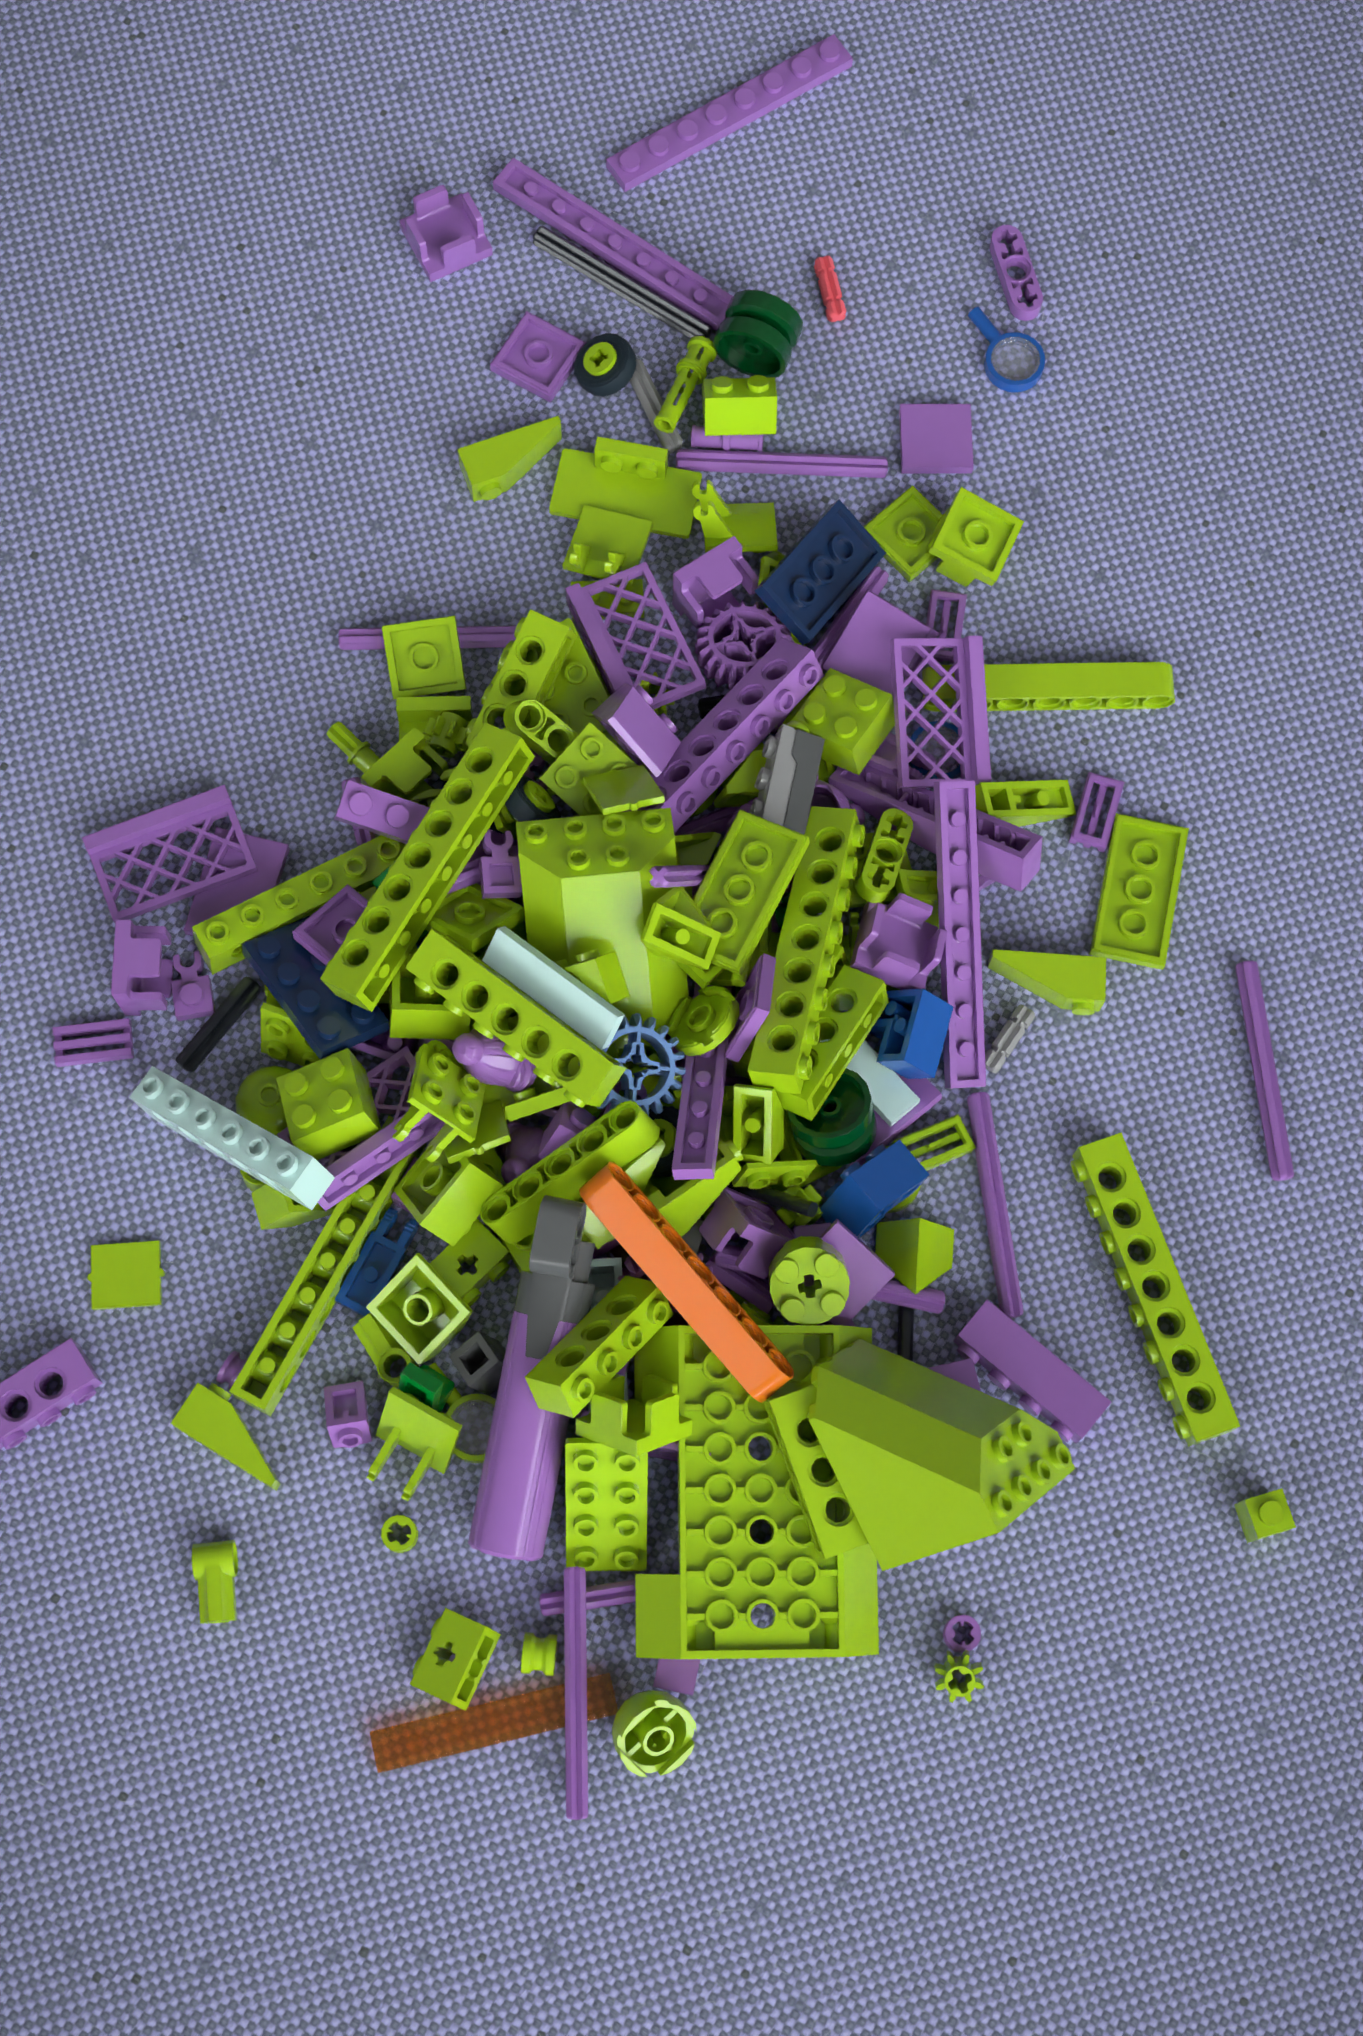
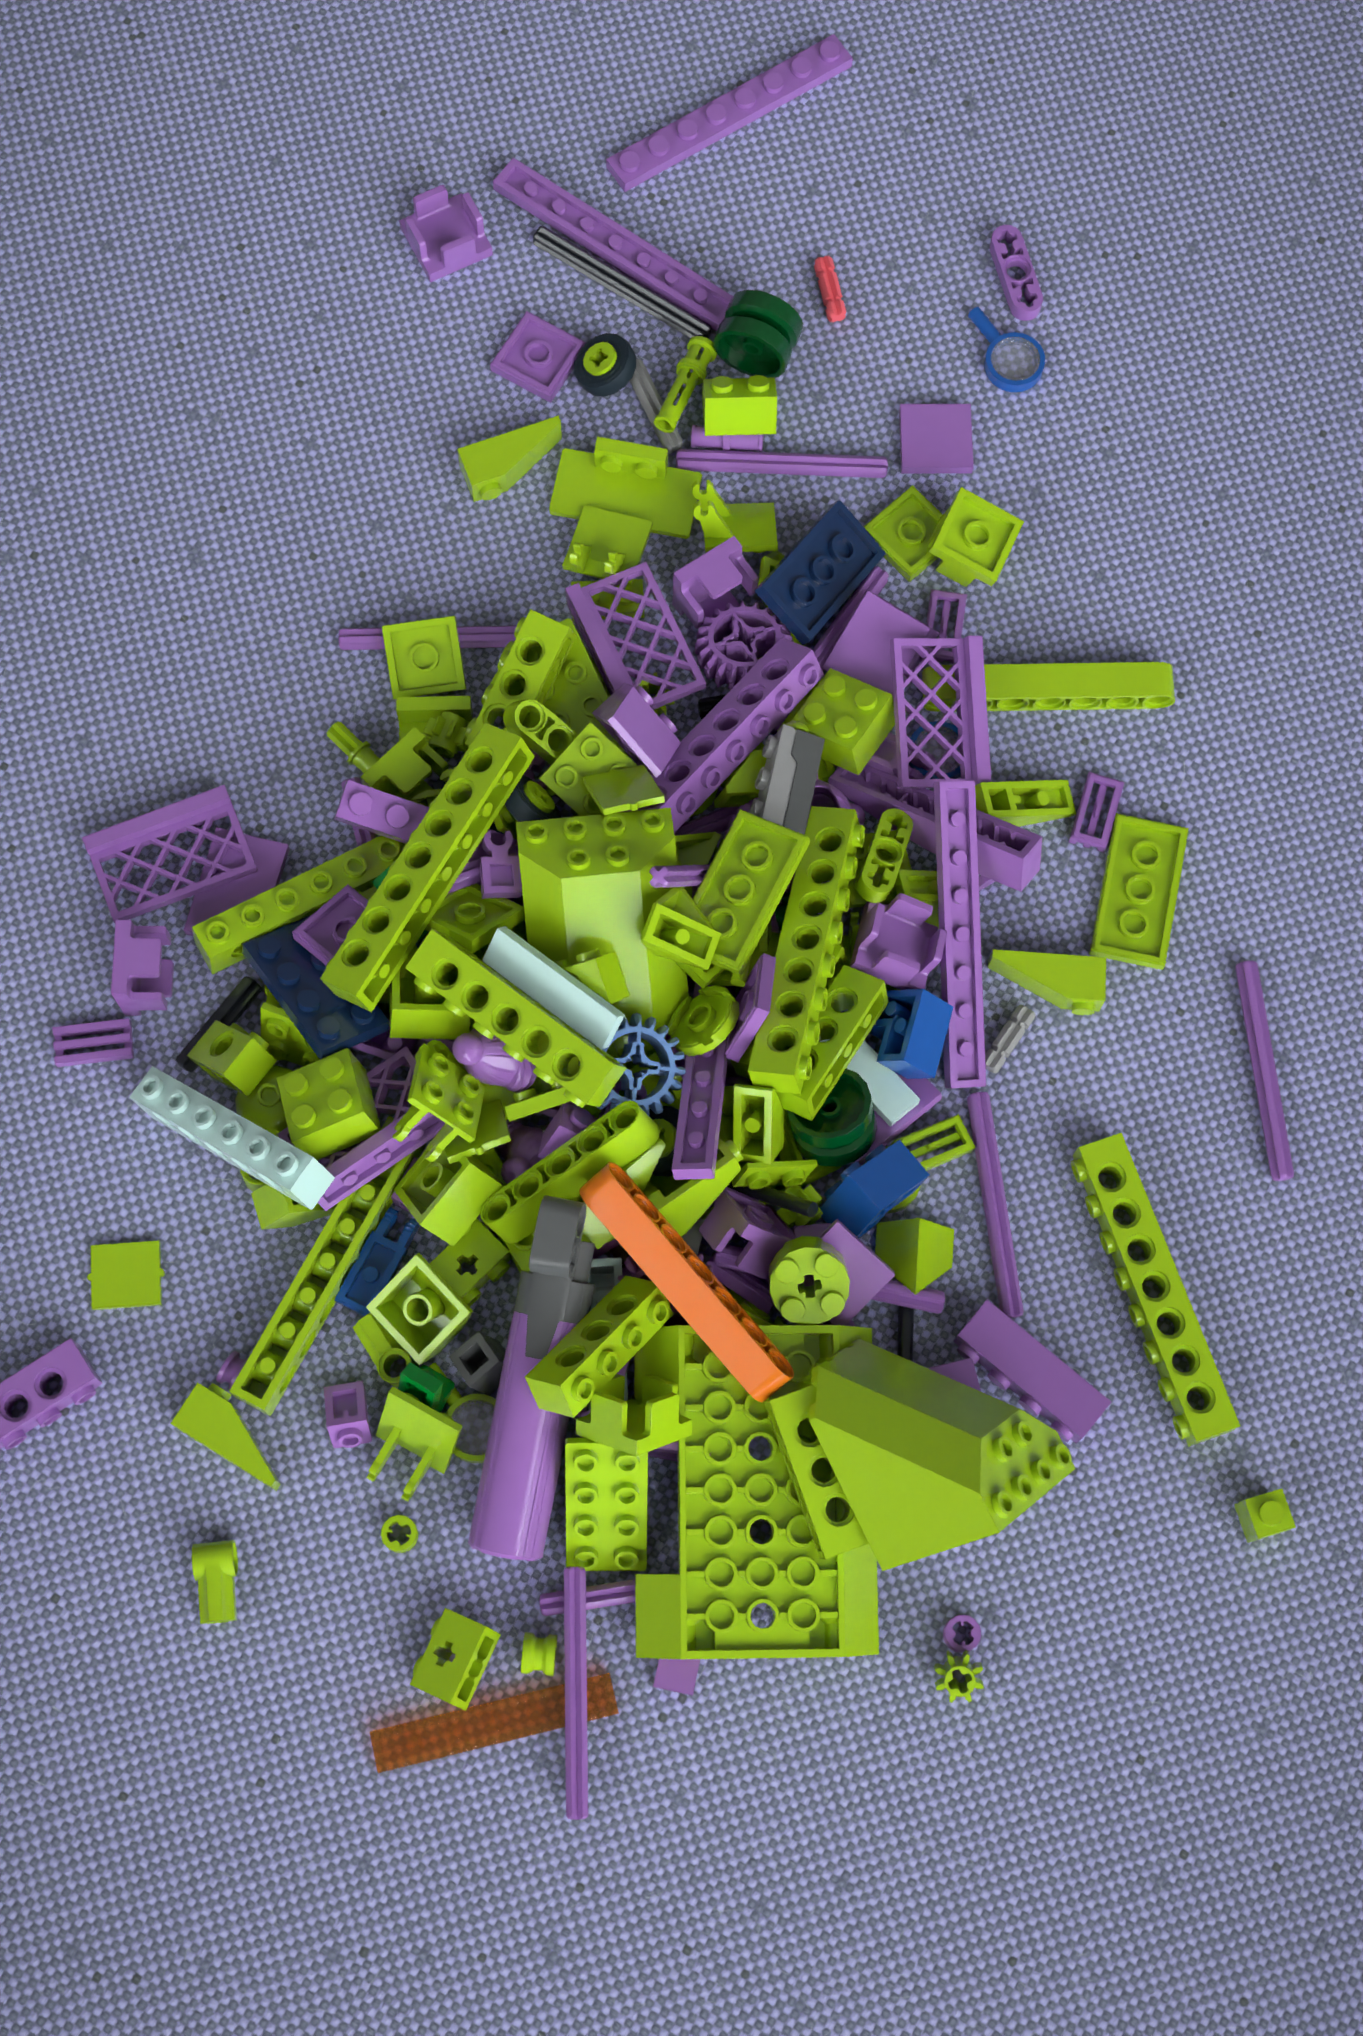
(193, 992): medium lavender plate -> none
(233, 1056): none -> lime brick
(653, 1733): lime cylinder -> none

